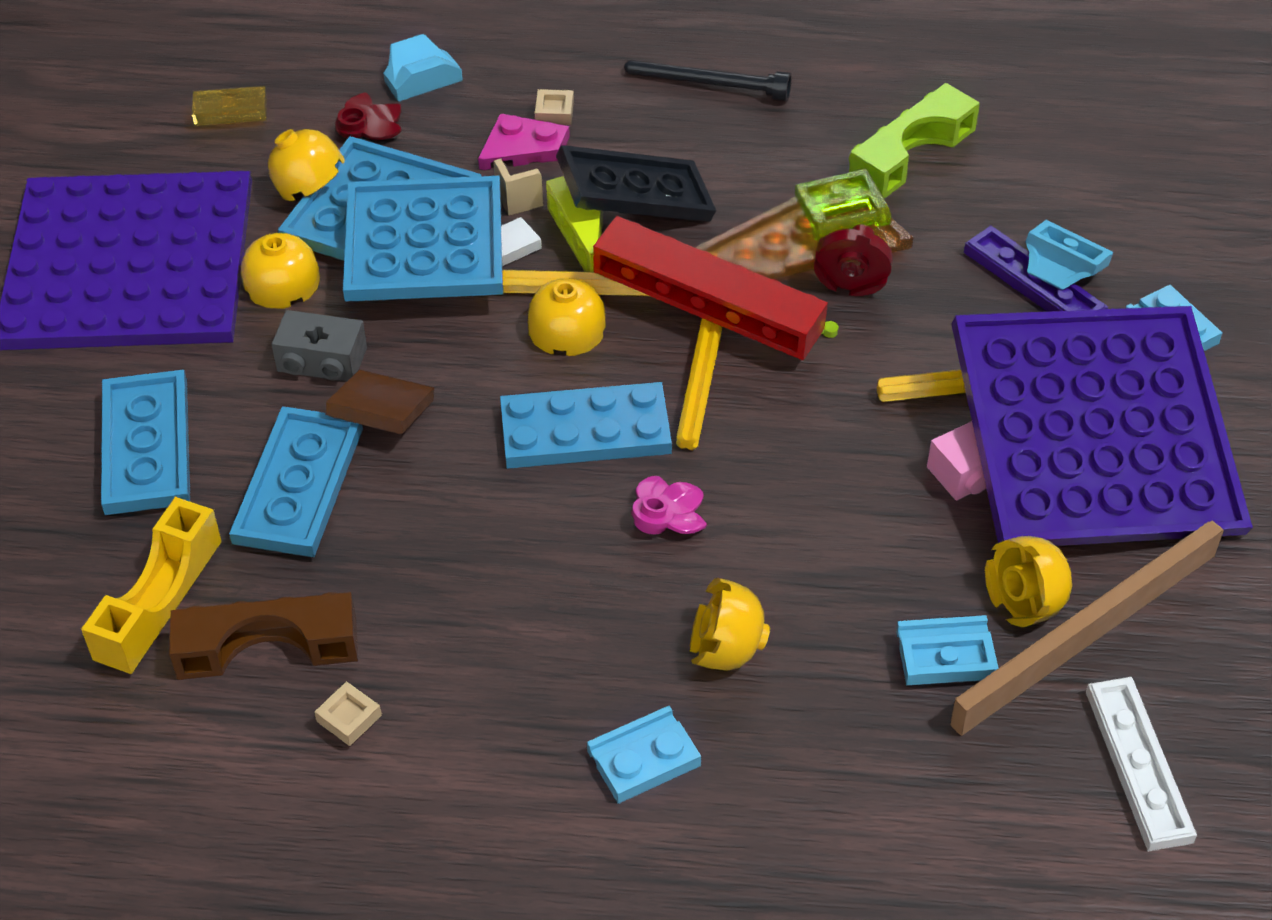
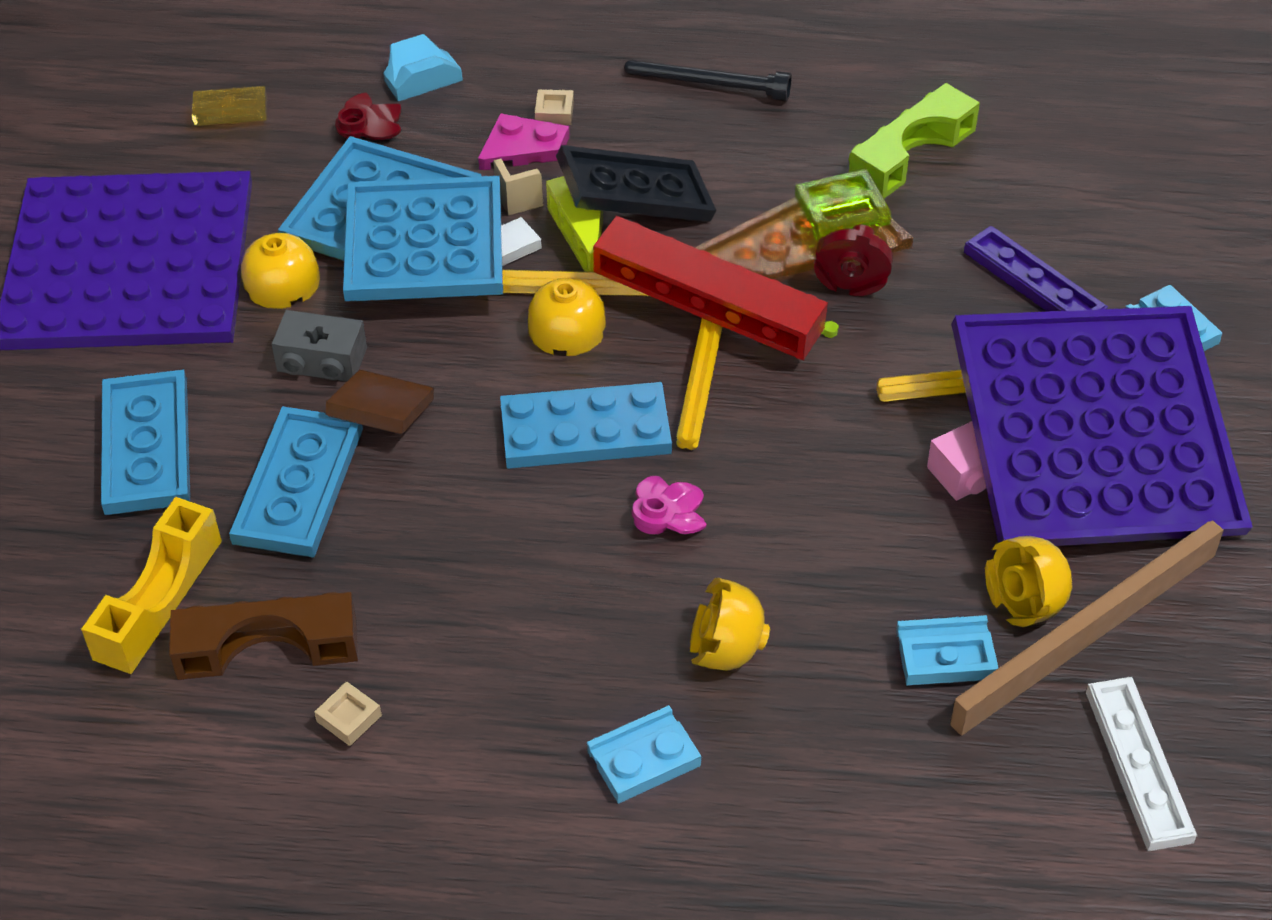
(302, 162): yellow cylinder -> none
(1063, 256): medium azure slope -> none

